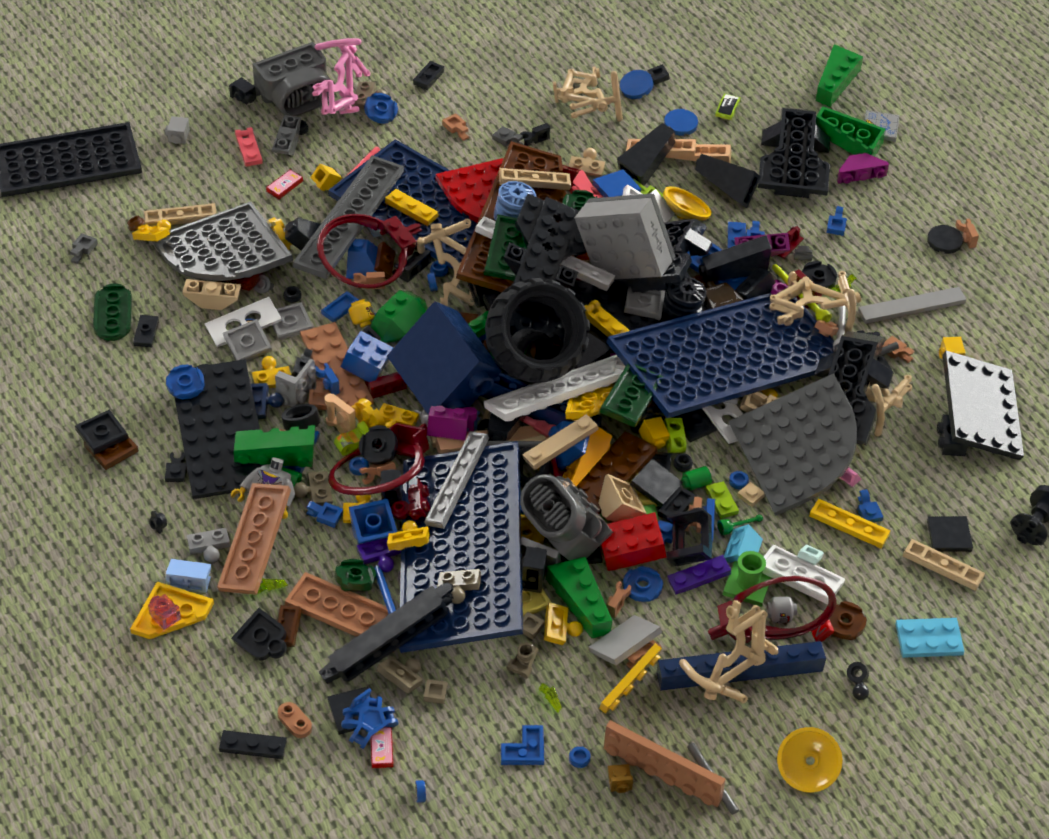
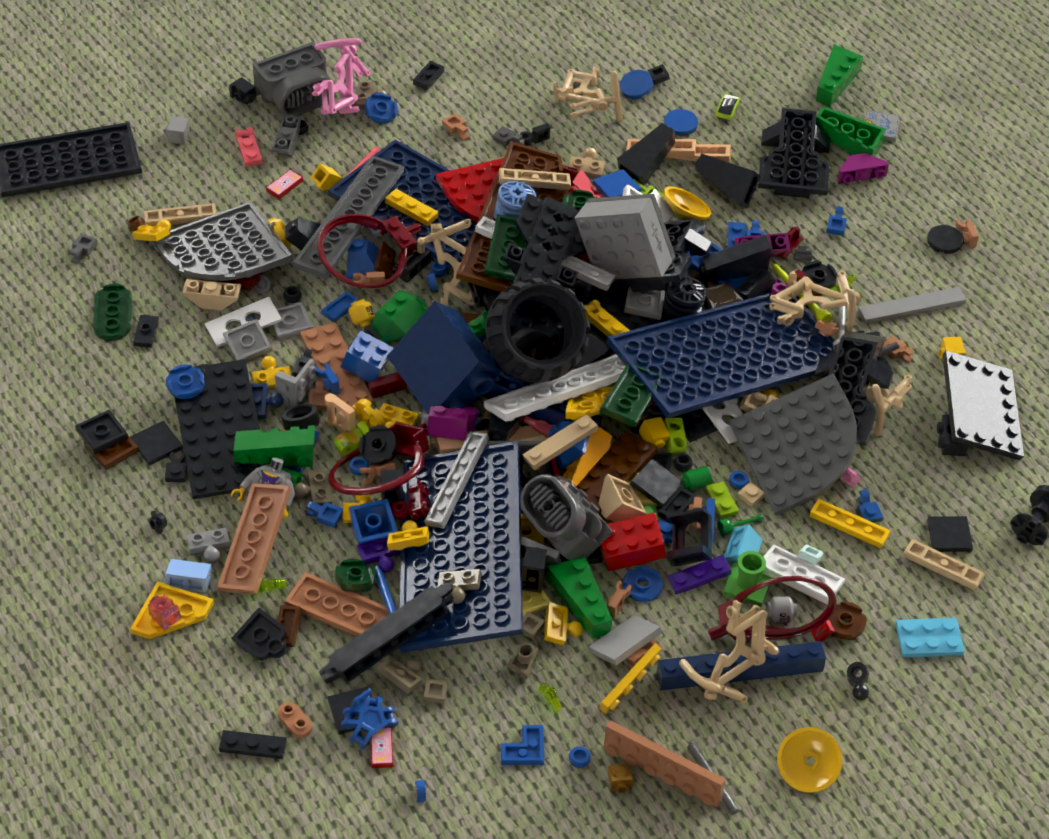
(156, 442): none -> black tile

